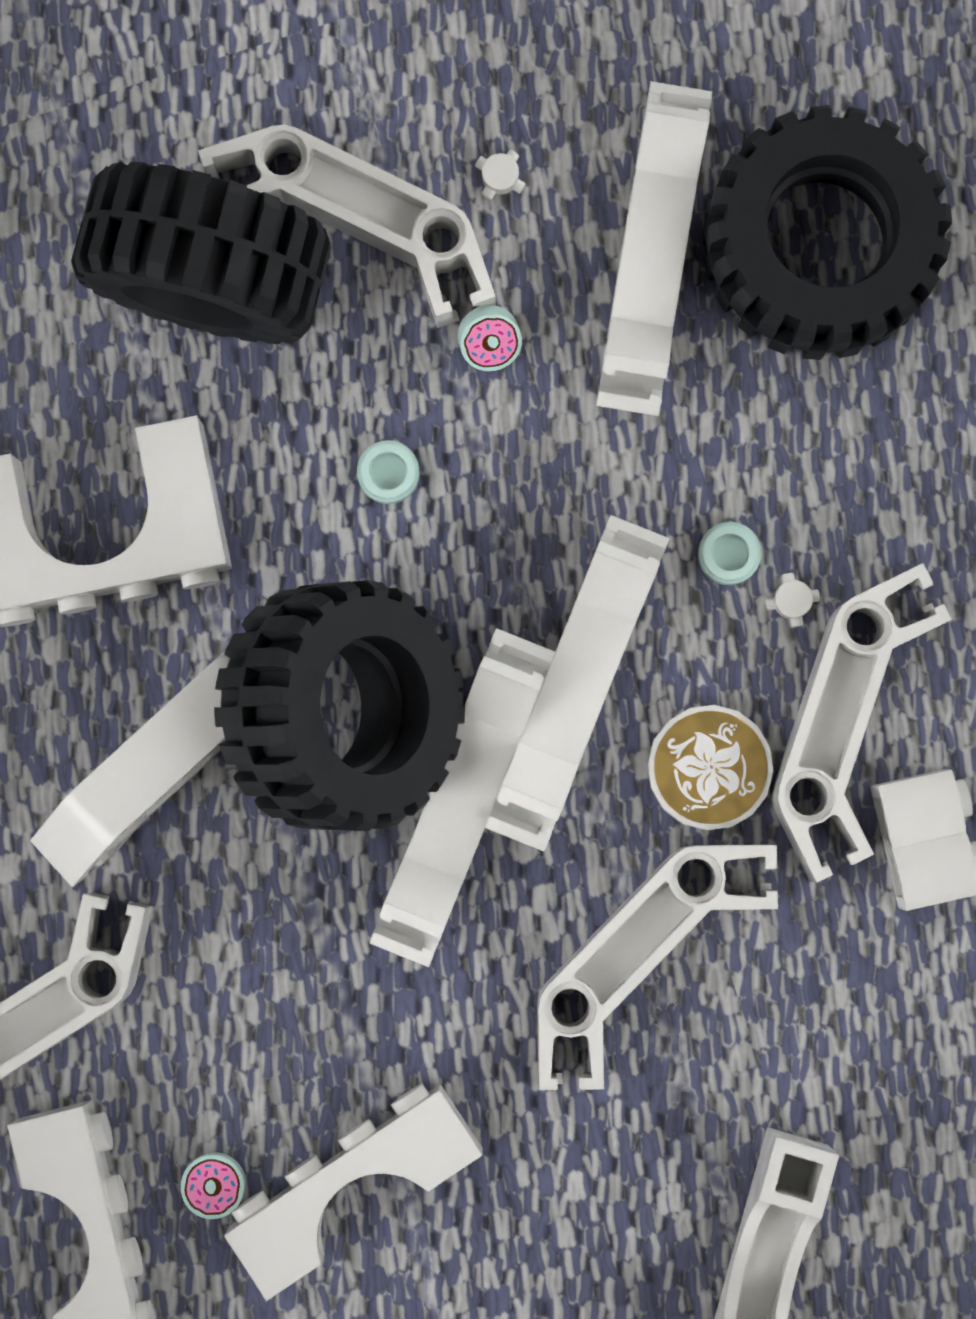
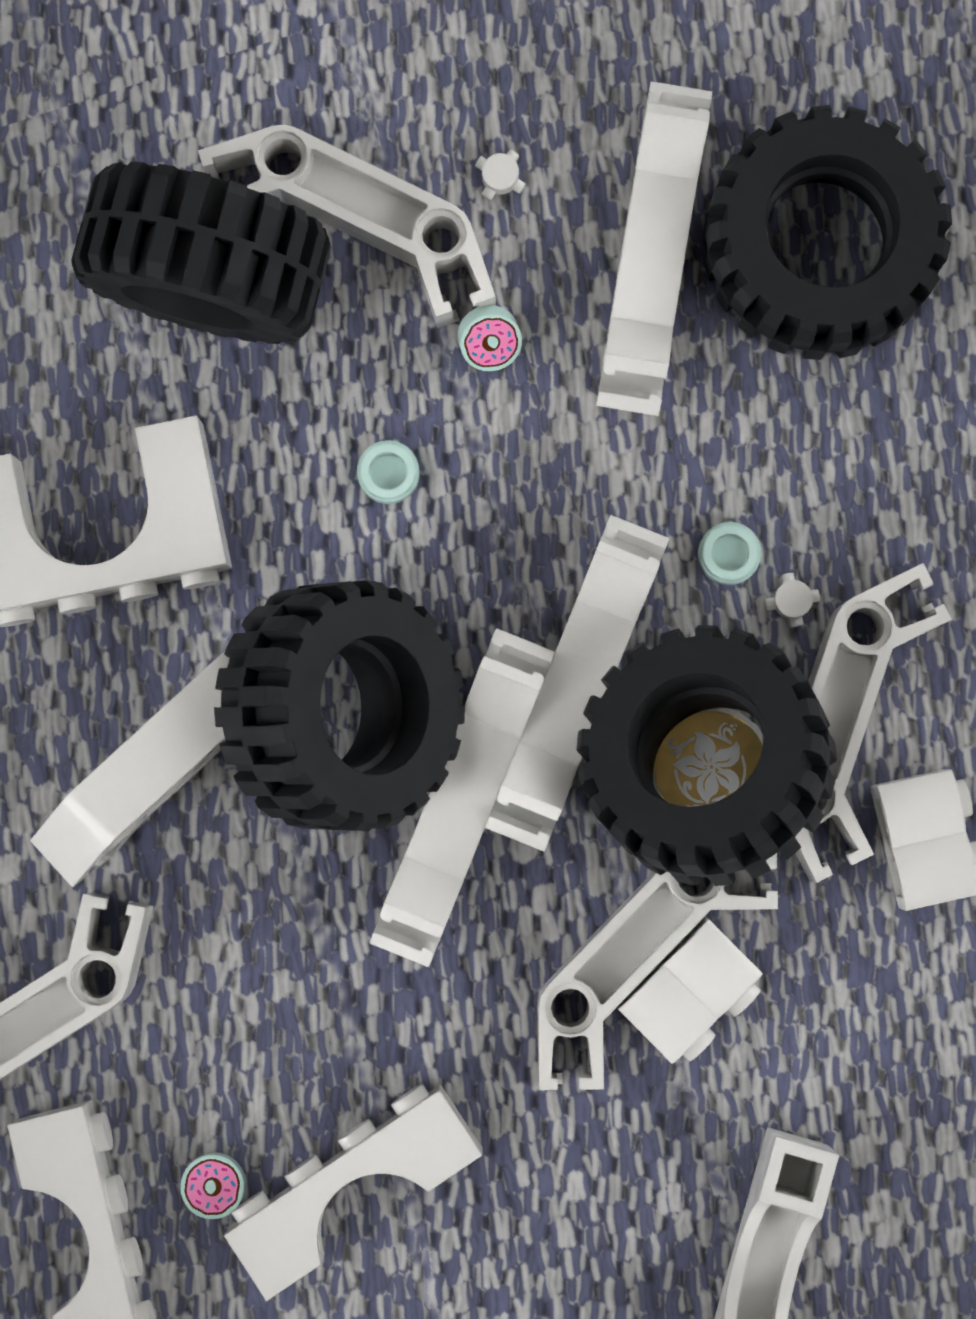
(659, 693): none -> black tyre
(691, 991): none -> white brick

